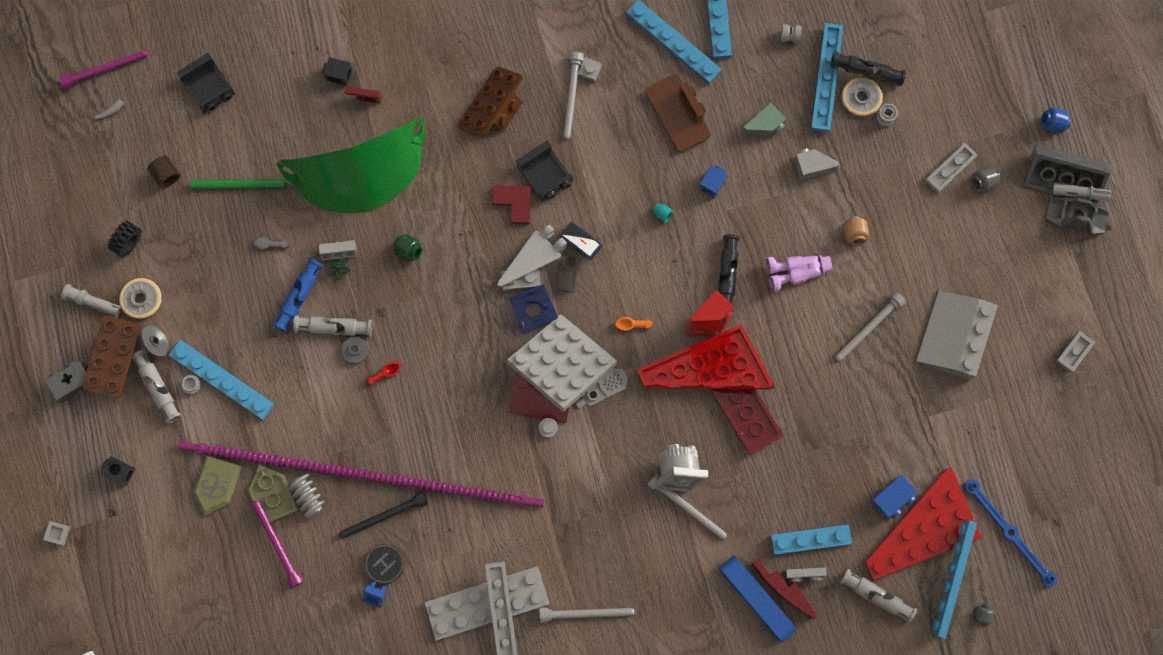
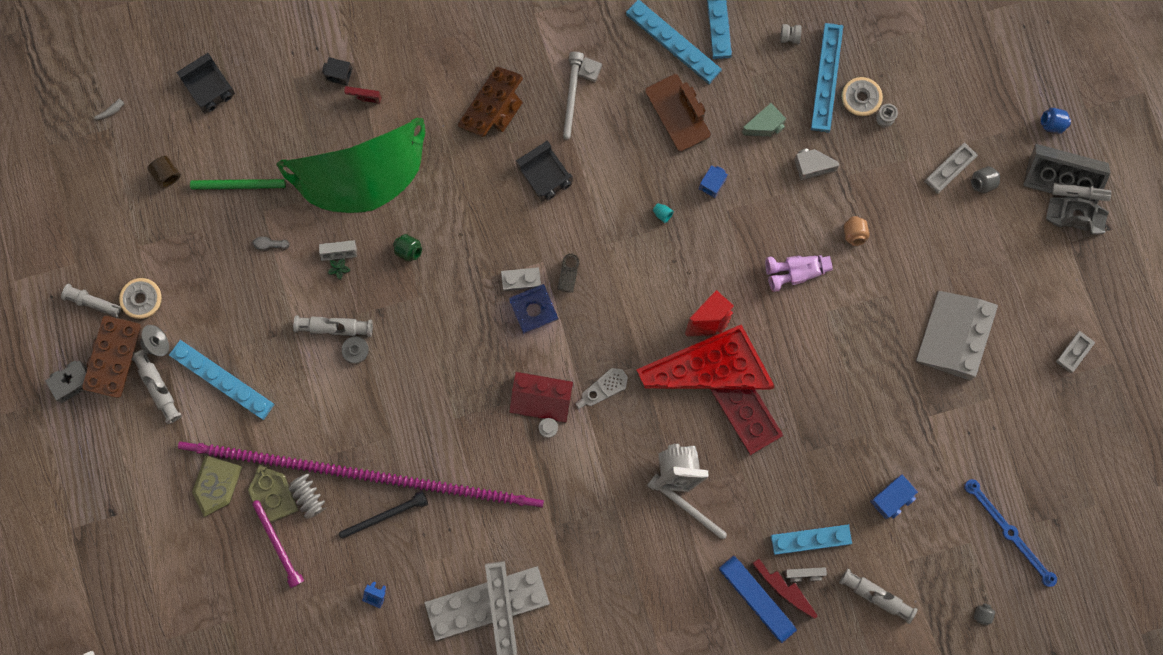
(56, 533): light grey plate -> none
(69, 80): magenta piece -> none
(124, 239): black tyre -> none
(125, 473): black brick -> none
(190, 384): light grey plate -> none
(304, 283): blue piece -> none
(384, 564): black tile -> none
(388, 370): red piece -> none
(518, 198): dark red tile -> none
(533, 256): light grey flag -> none
(547, 614): light grey piece -> none
(562, 362): light grey plate -> none
(581, 240): slope -> none
(628, 324): orange piece -> none
(728, 269): black piece -> none
(859, 66): black piece -> none
(896, 300): light grey piece -> none
(925, 530): red wing -> none
(951, 586): dark azure plate -> none

